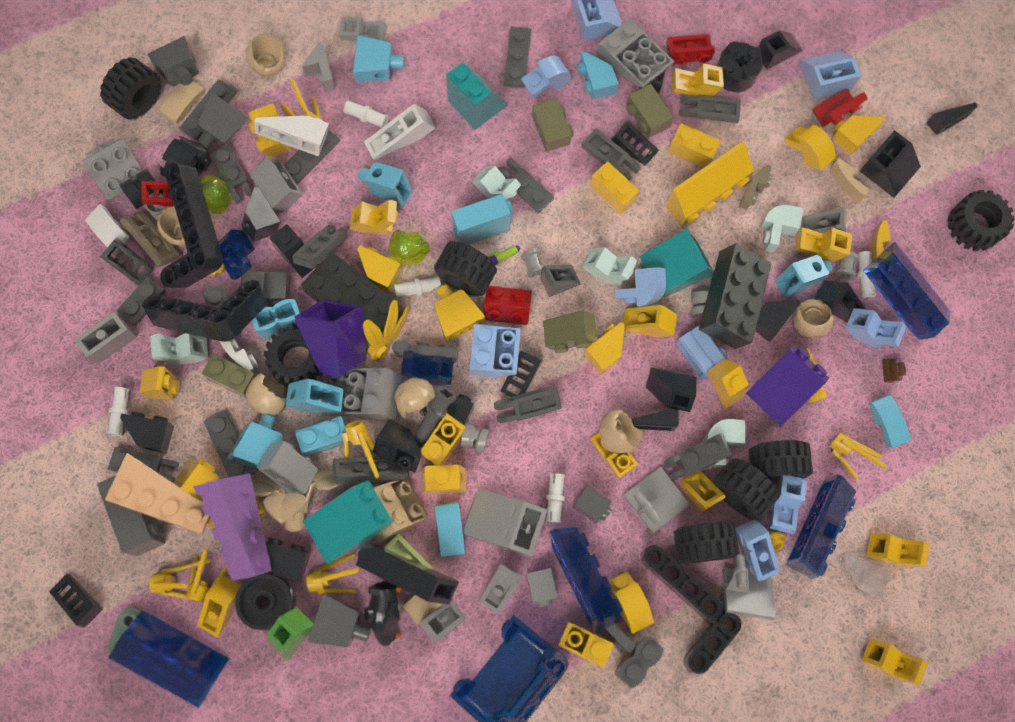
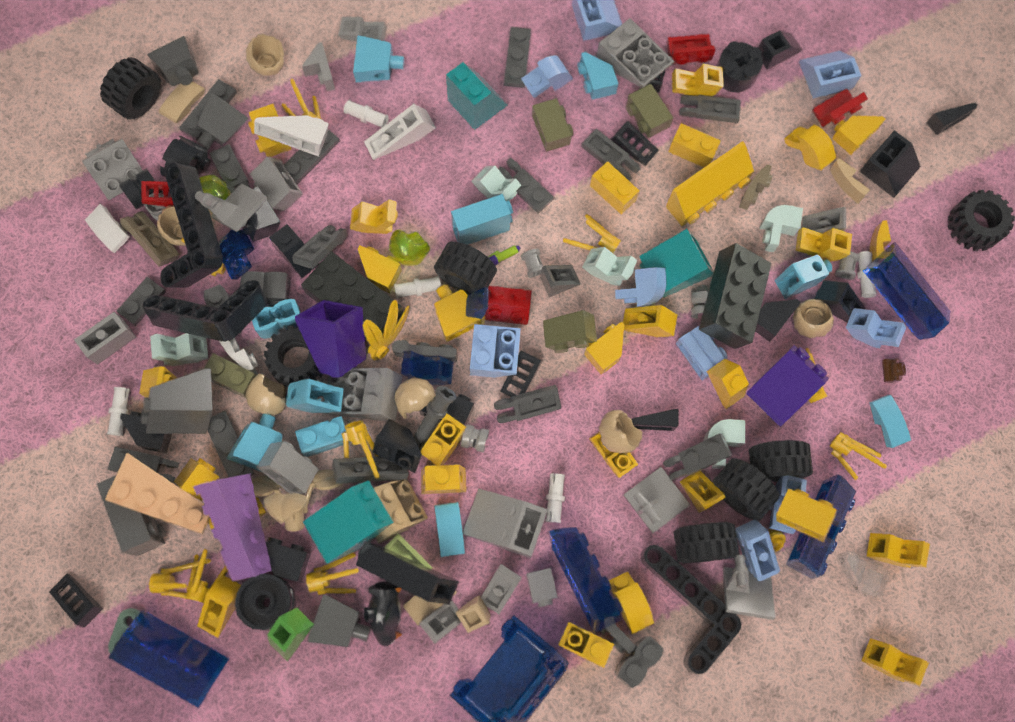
(106, 256): black slope -> none
(179, 405): none -> dark grey slope
(236, 208): none -> light grey plate
(386, 182): medium azure torso -> none
(474, 614): none -> tan slope
(477, 303): none -> slope
(593, 505): dark grey brick -> none
(608, 240): none -> yellow plant
(672, 388): black slope -> none
(806, 514): none -> yellow brick

